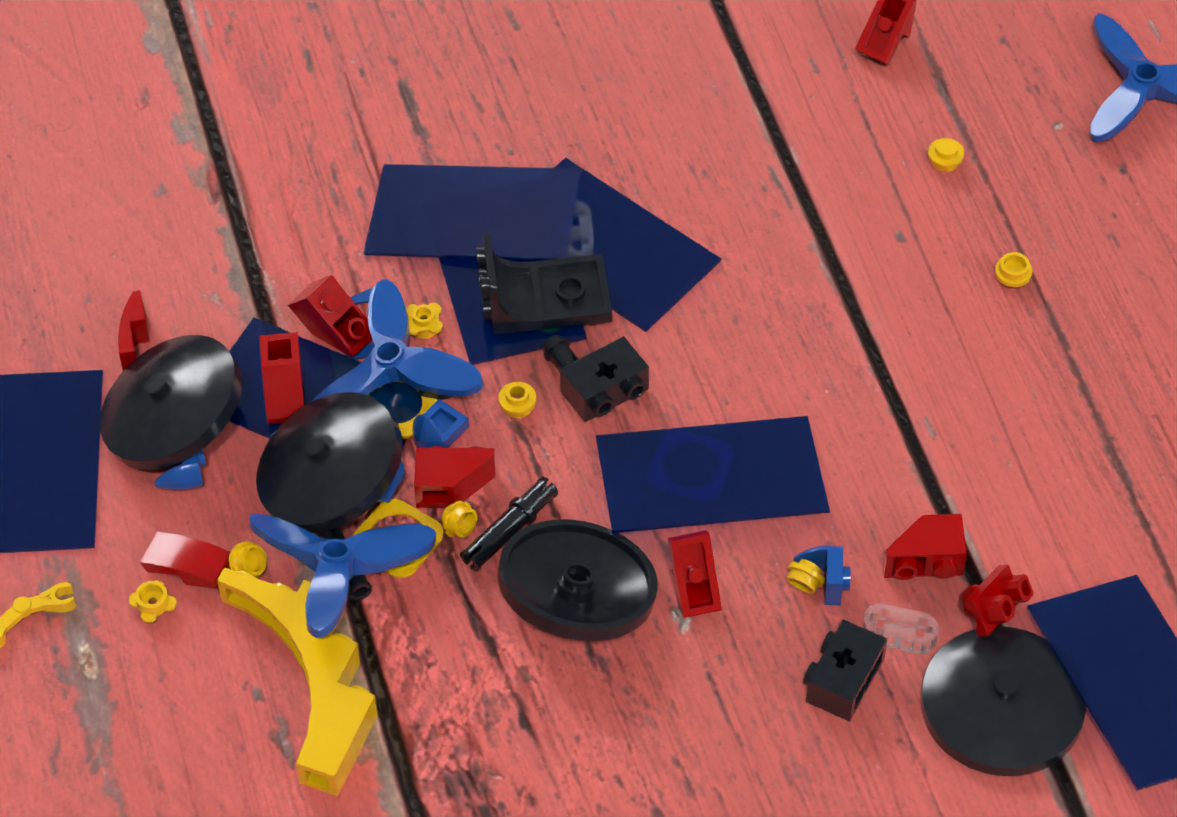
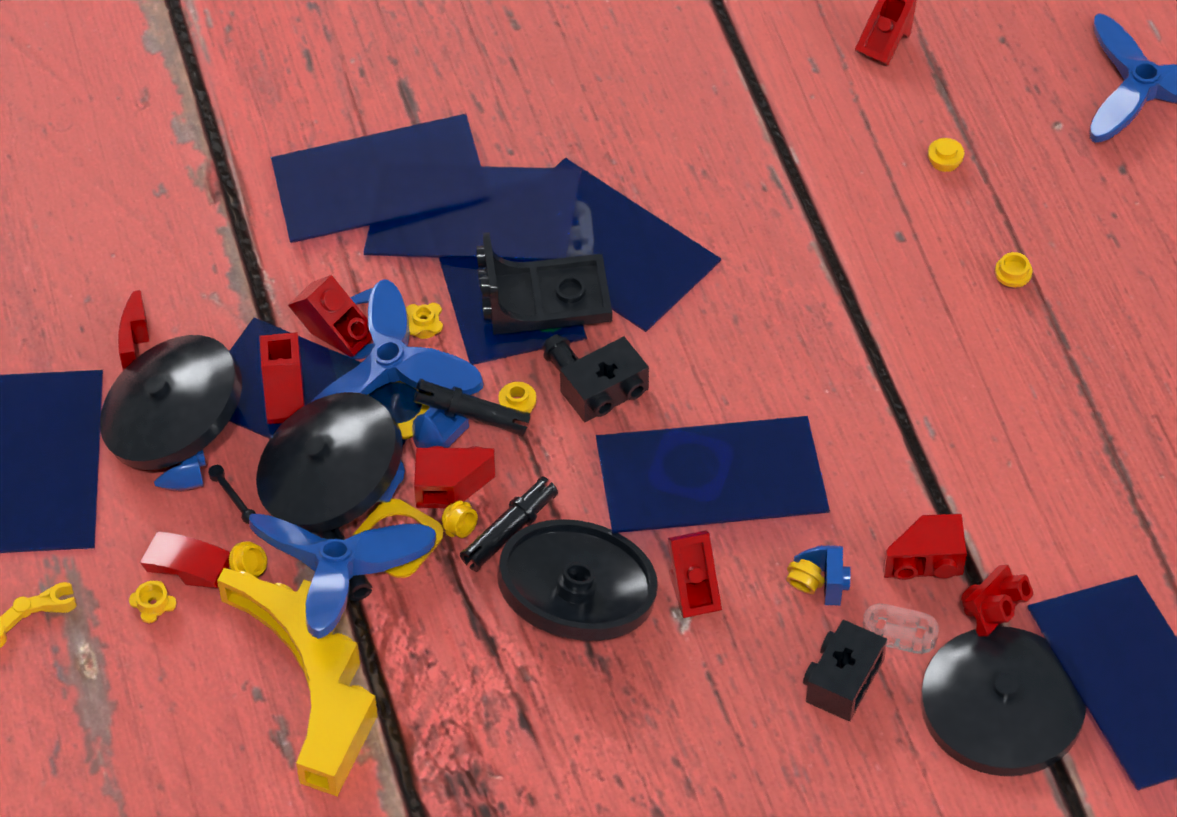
(217, 474): none -> black hinge
(379, 178): none -> clear blue piece
(470, 407): none -> black pin

